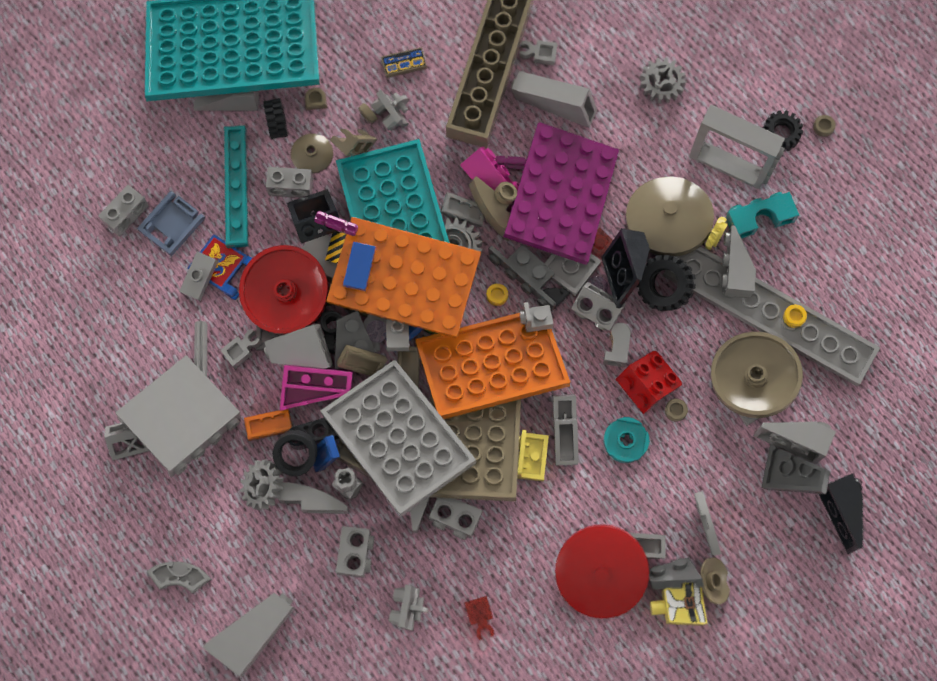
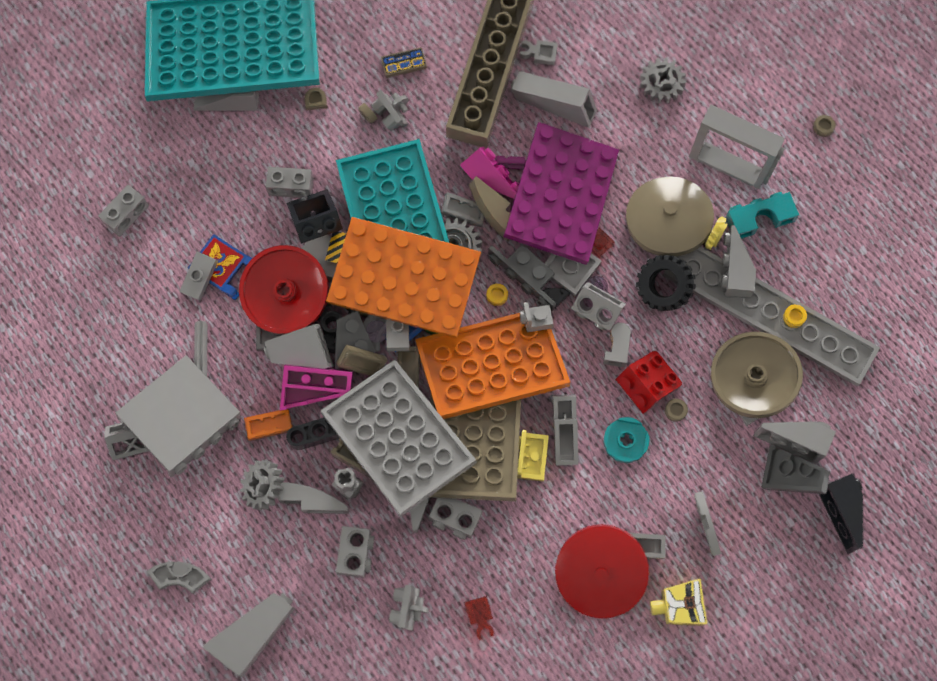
(172, 220): sand blue container -> none
(236, 187): teal tile -> none
(239, 350): light grey plate -> none
(275, 118): black tyre -> none
(289, 469): black tyre -> none
(316, 161): dark tan dish -> none
(327, 453): blue tile -> none
(336, 223): magenta axle -> none
(354, 144): dark tan hinge -> none
(359, 266): blue tile -> none
(505, 193): dark tan tile -> none
(625, 263): black slope -> none
(674, 574): dark grey wing -> none
(715, 580): dark tan dish -> none
(788, 121): black tyre -> none

